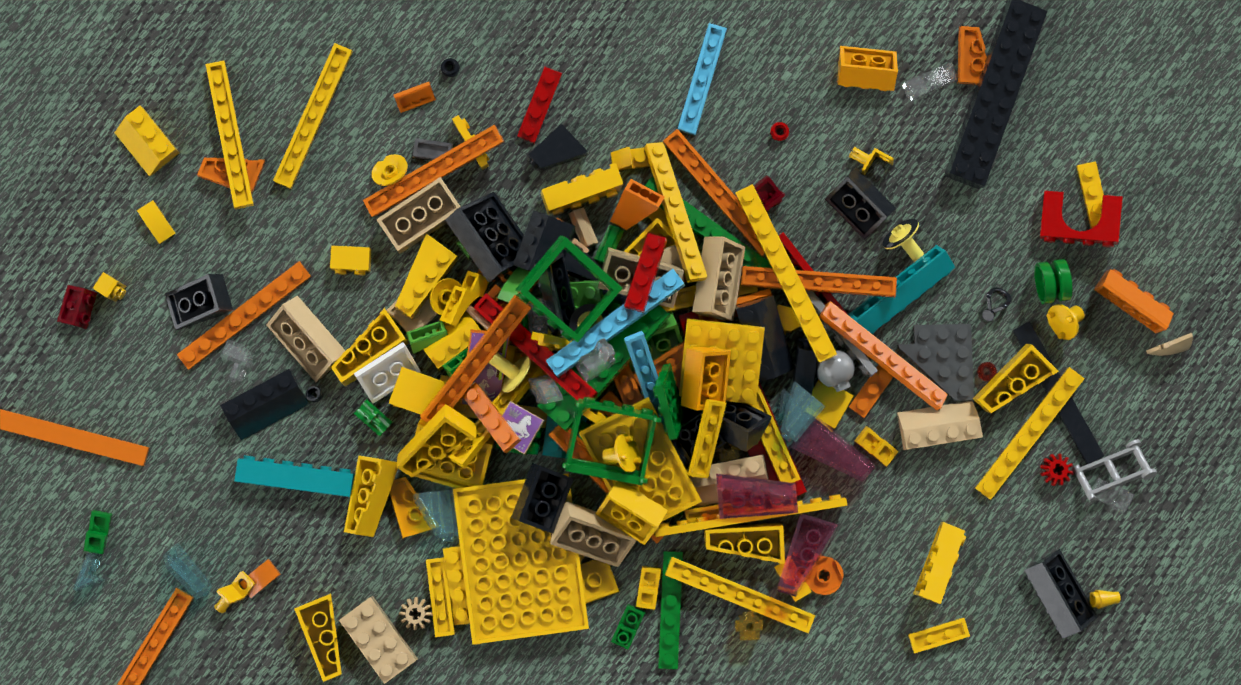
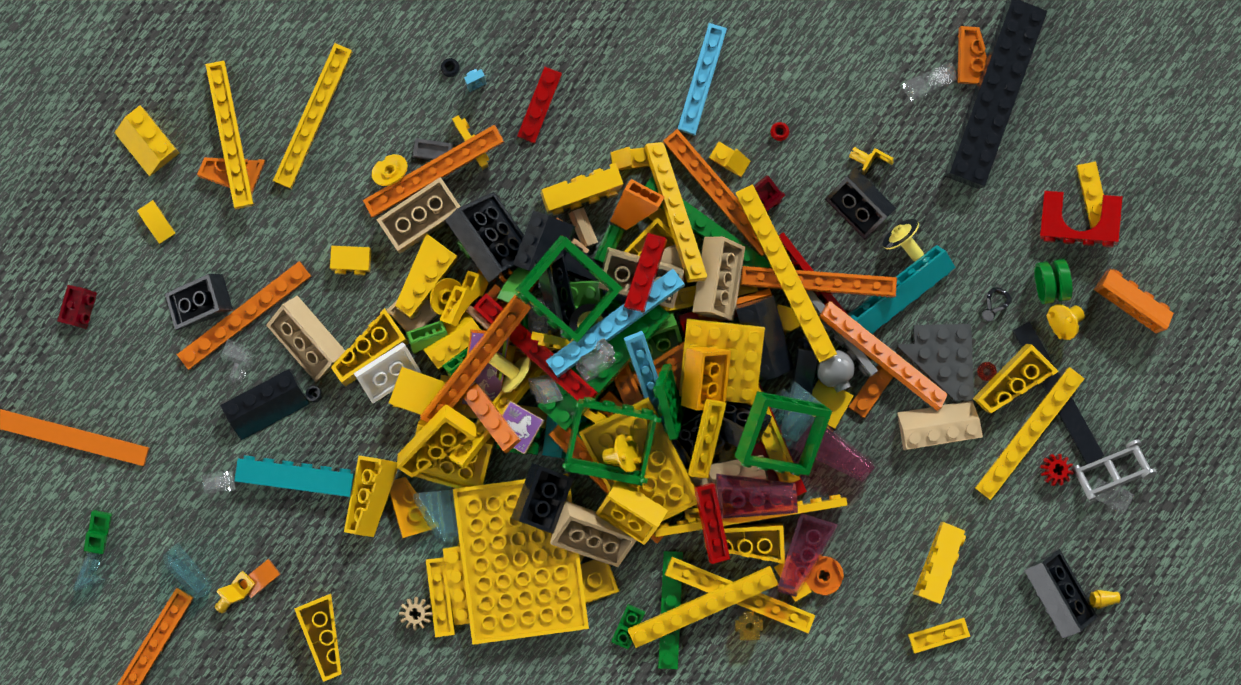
(110, 287): yellow slope -> none
(218, 482): none -> clear brick
(373, 418): green hips -> none
(378, 639): tan brick -> none
(414, 97): orange plate -> none
(475, 79): none -> medium azure plate
(556, 150): black slope -> none
(648, 587): yellow slope -> none
(702, 606): none -> yellow plate
(712, 523): none -> red plate
(730, 159): none -> yellow slope
(754, 423): none -> green window
(867, 68): light orange slope -> none
(876, 446): yellow slope -> none
(1172, 347): tan brick -> none

